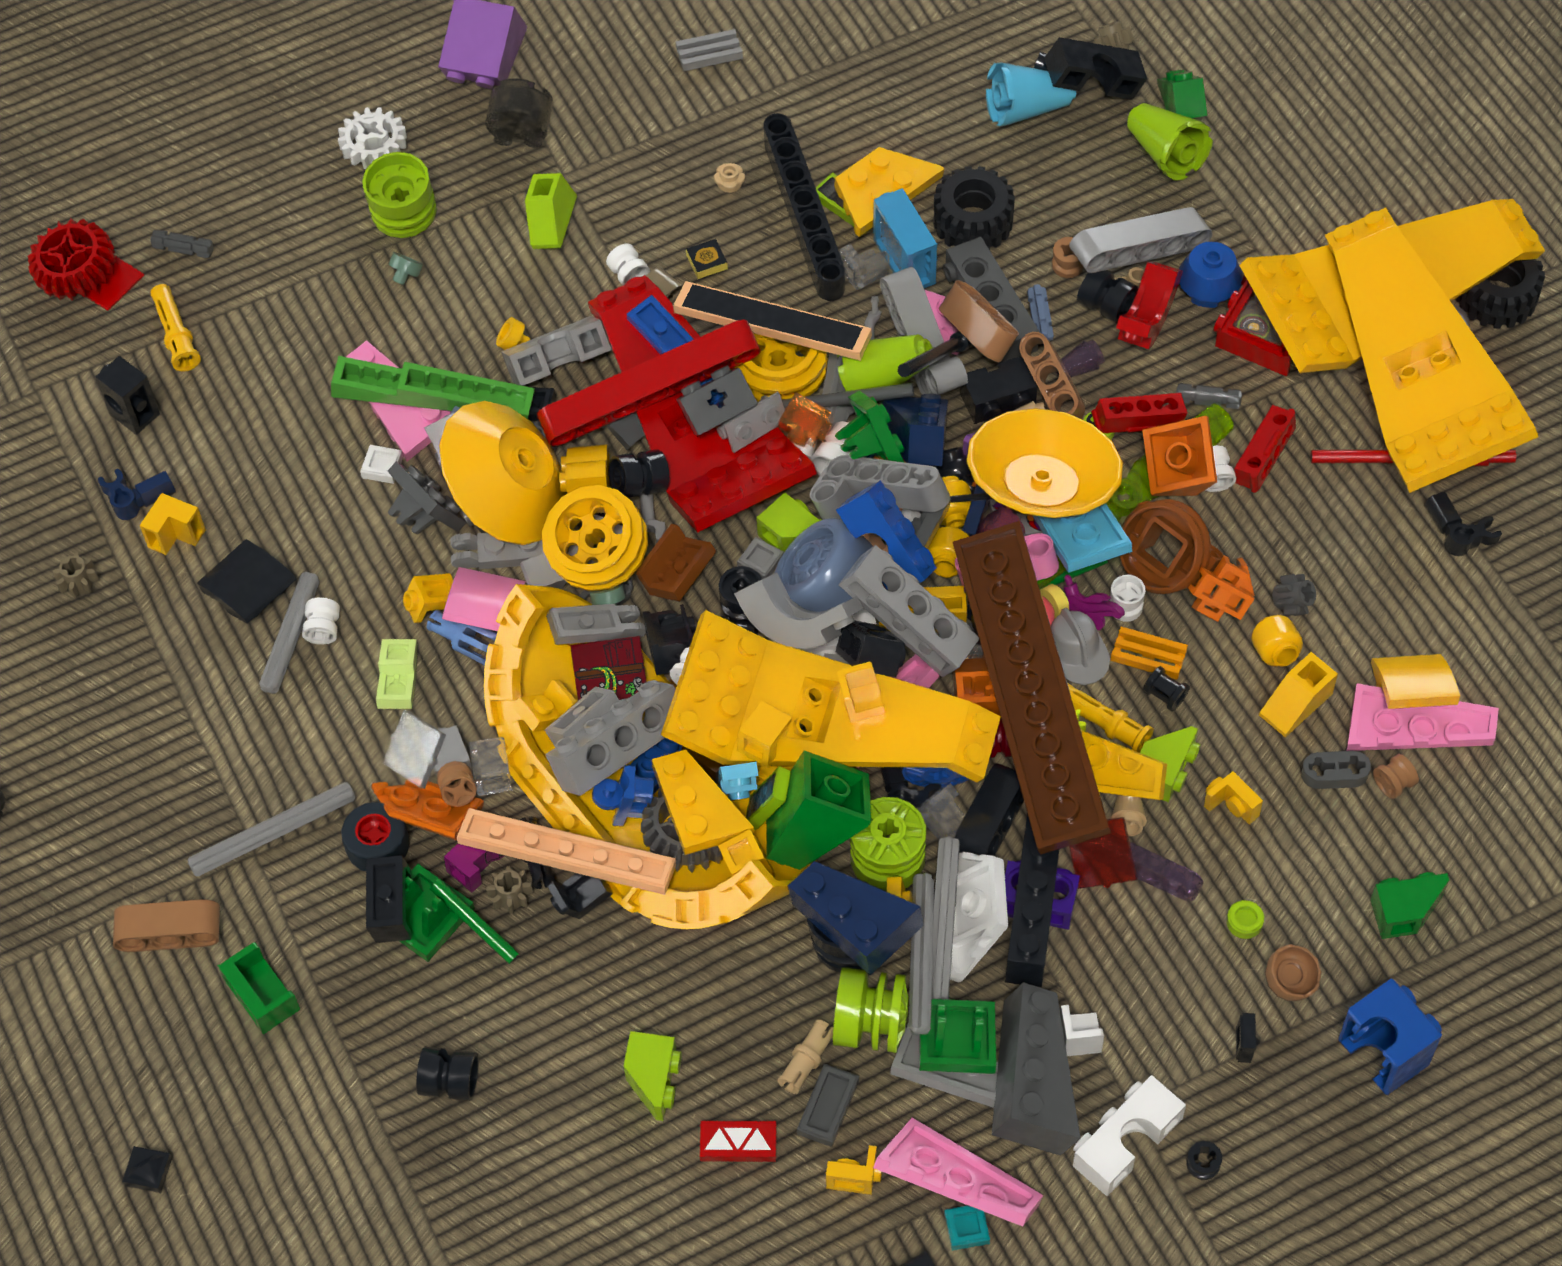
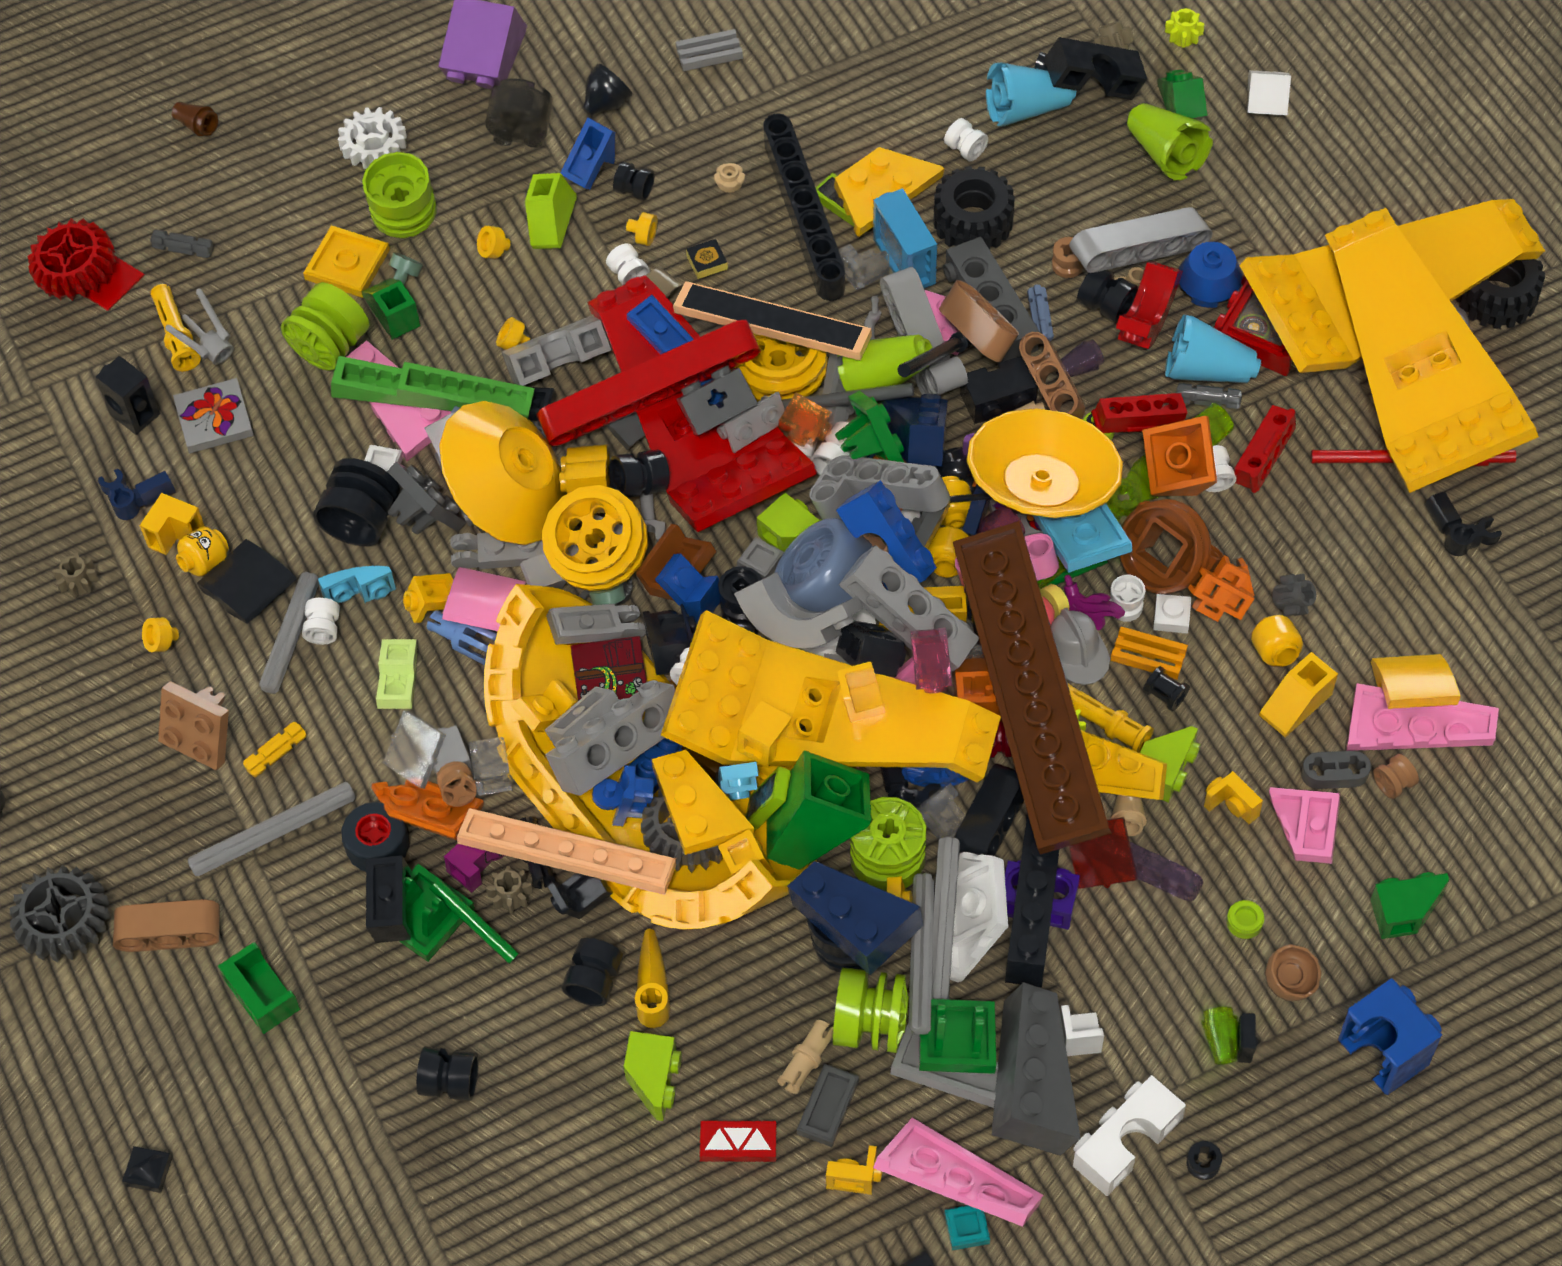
(79, 916): none -> dark grey gear
(158, 634): none -> yellow tile
(194, 723): none -> medium nougat plate
(197, 118): none -> reddish brown cone
(201, 551): none -> yellow head
(212, 344): none -> light grey plant
(213, 415): none -> light grey tile
(274, 749): none -> yellow axle
(325, 326): none -> lime wheel
(347, 260): none -> yellow tile
(356, 502): none -> black wheel
(369, 581): none -> medium azure slope
(393, 307): none -> green slope
(492, 242): none -> yellow tile
(589, 152): none -> blue slope
(590, 977): none -> black wheel
(604, 91): none -> black helmet
(633, 180): none -> black wheel
(644, 228): none -> yellow tile
(652, 983): none -> yellow piece
(689, 587): none -> blue slope
(931, 660): none -> clear pink slope
(967, 140): none -> white wheel
(1172, 613): none -> white plate
(1184, 27): none -> neon yellow gear
(1209, 355): none -> medium azure cone
(1221, 1033): none -> clear neon green cone
(1268, 92): none -> white piece
(1307, 822): none -> bright pink wing

